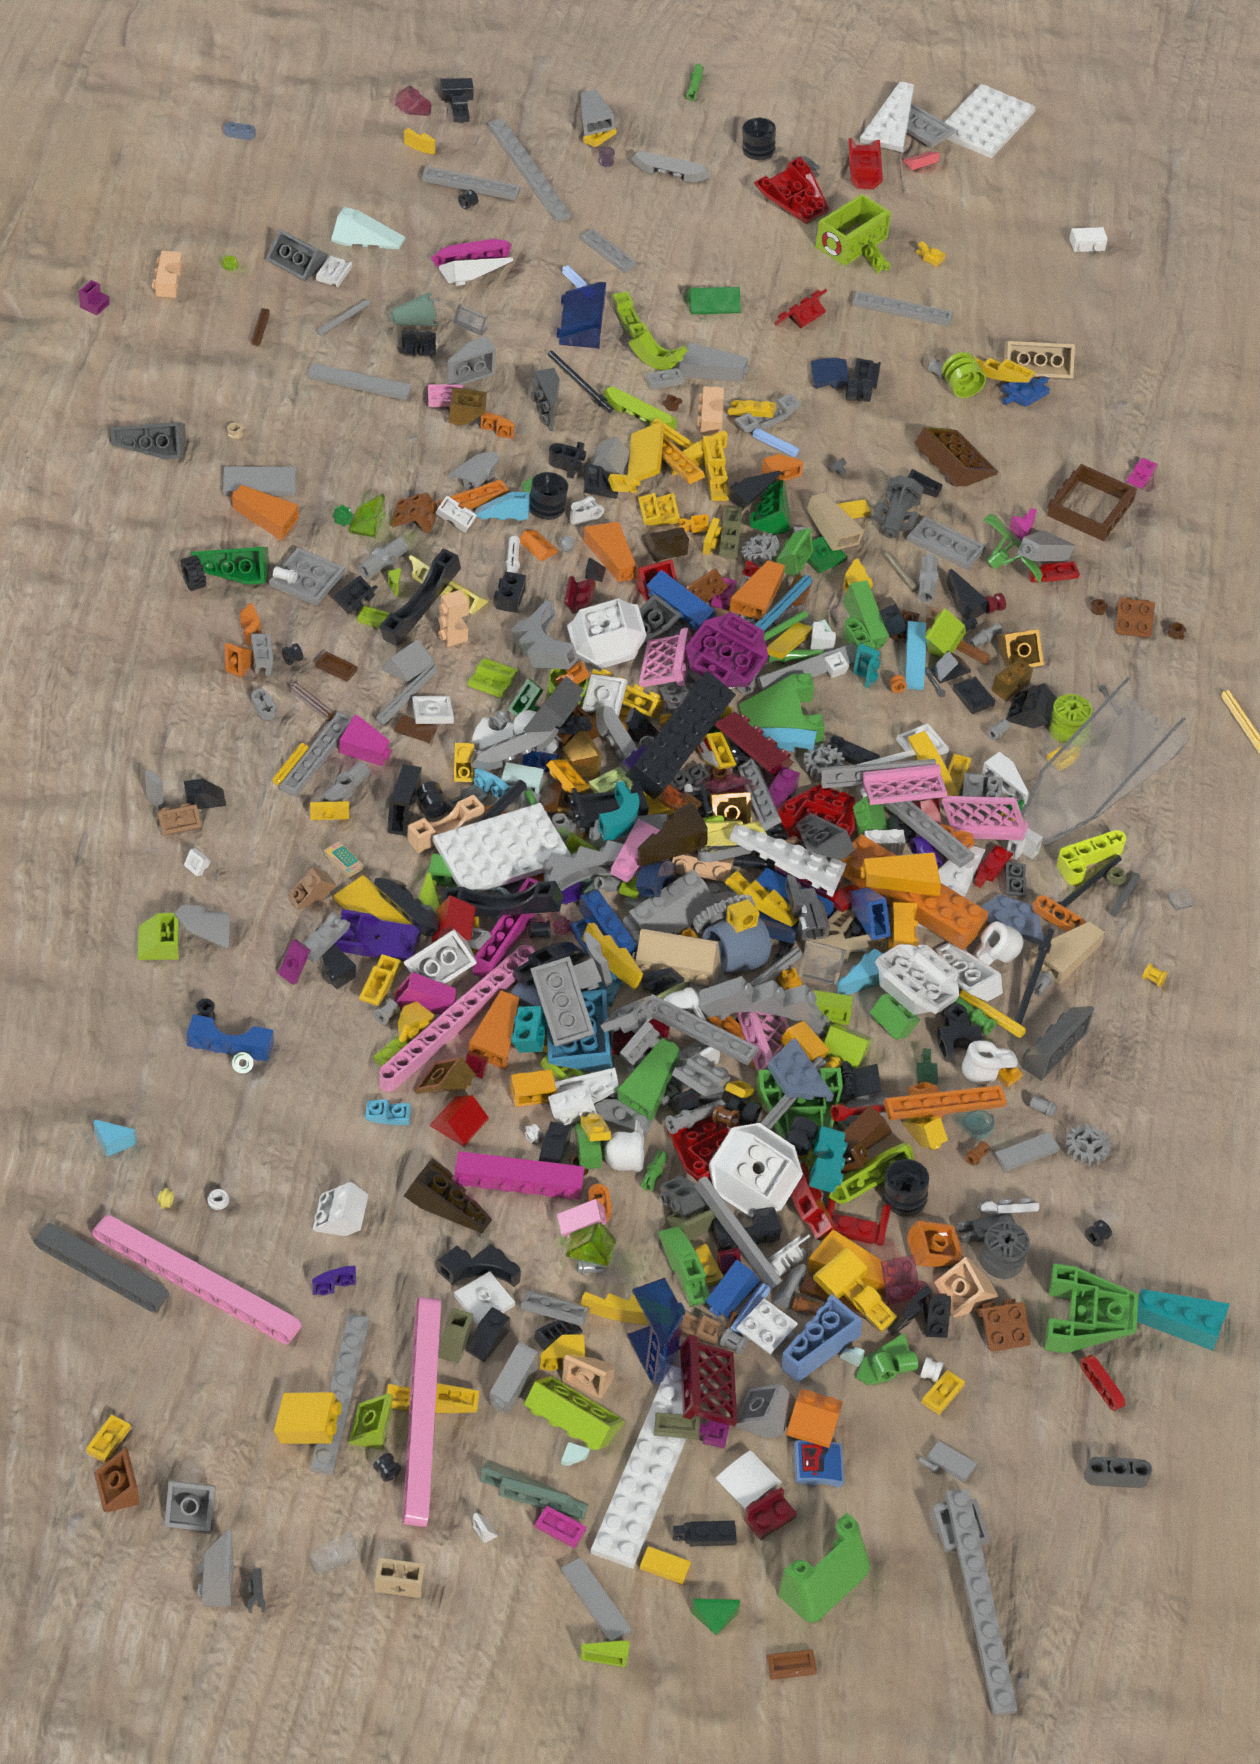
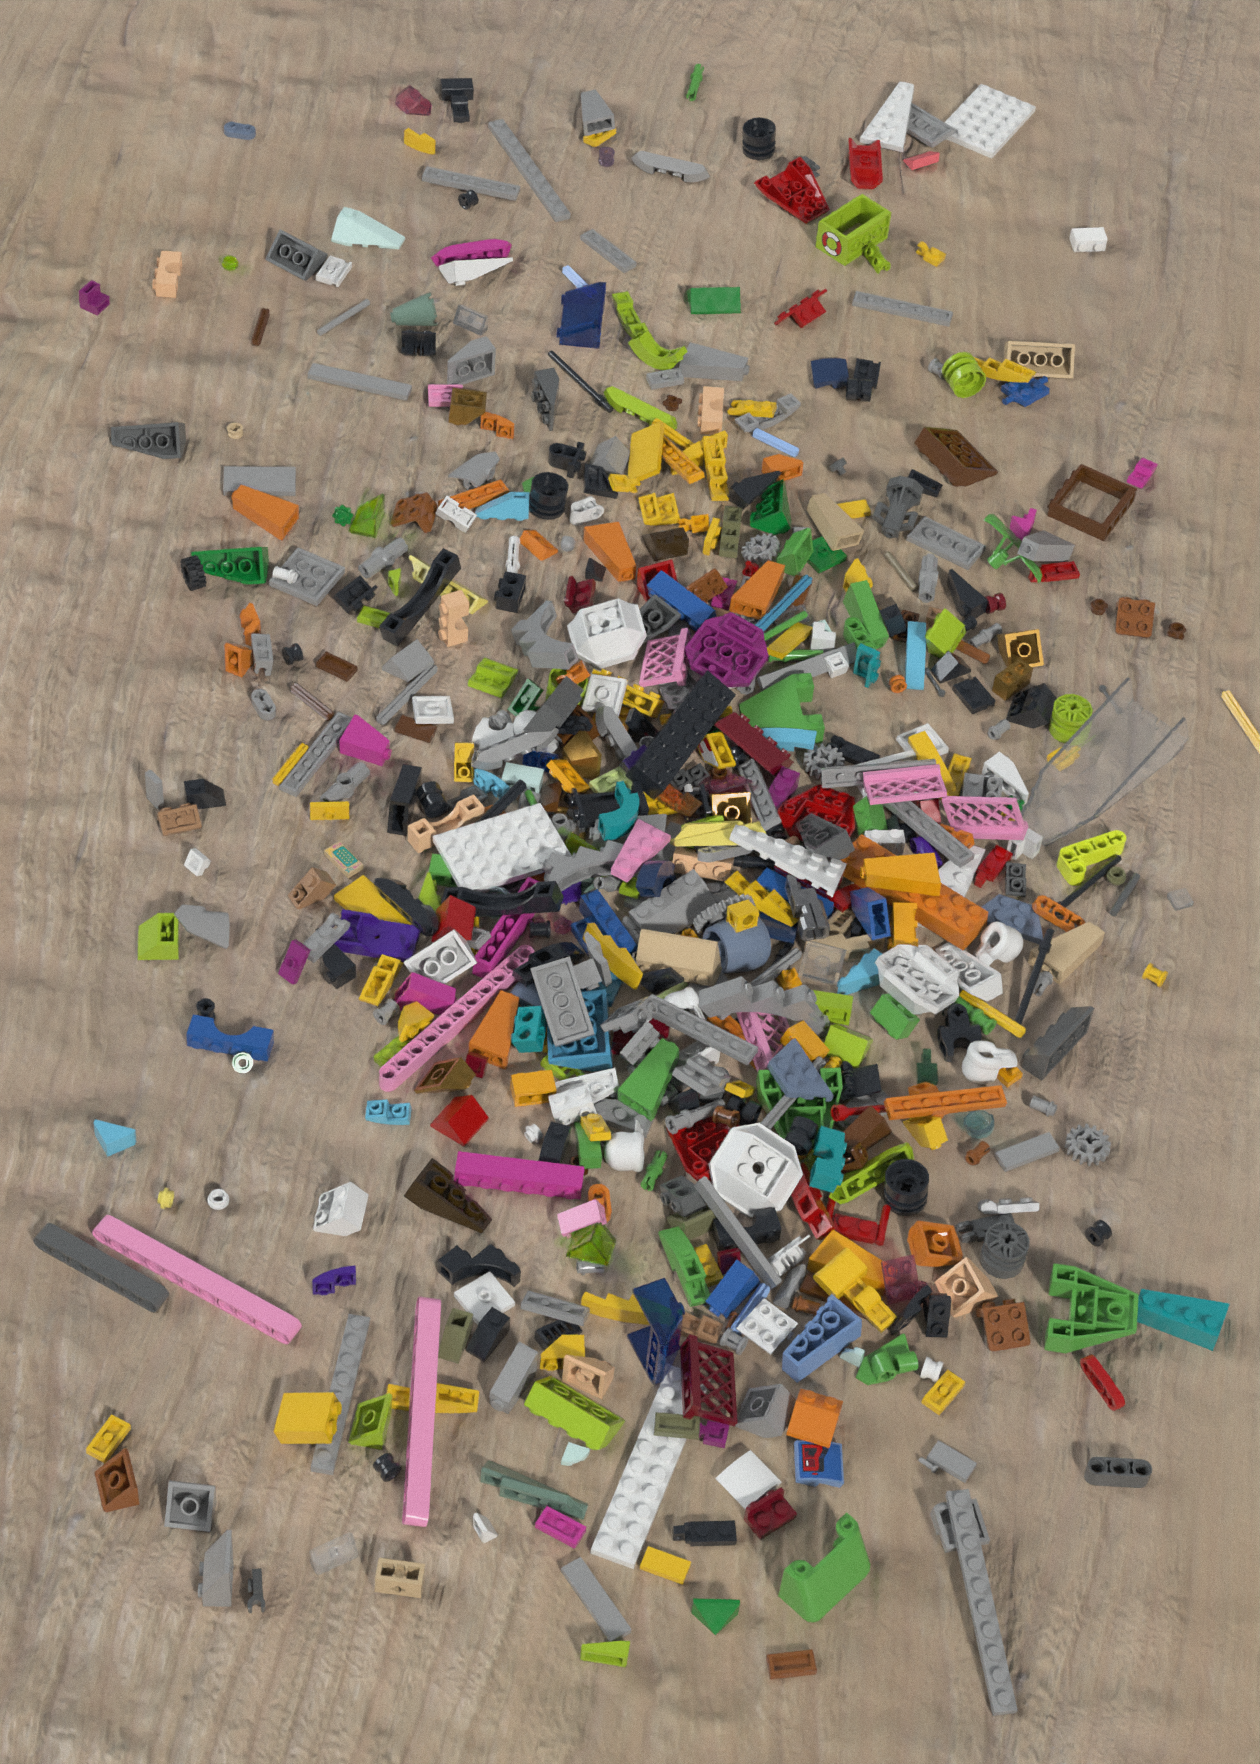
(679, 836): dark brown wedge -> none

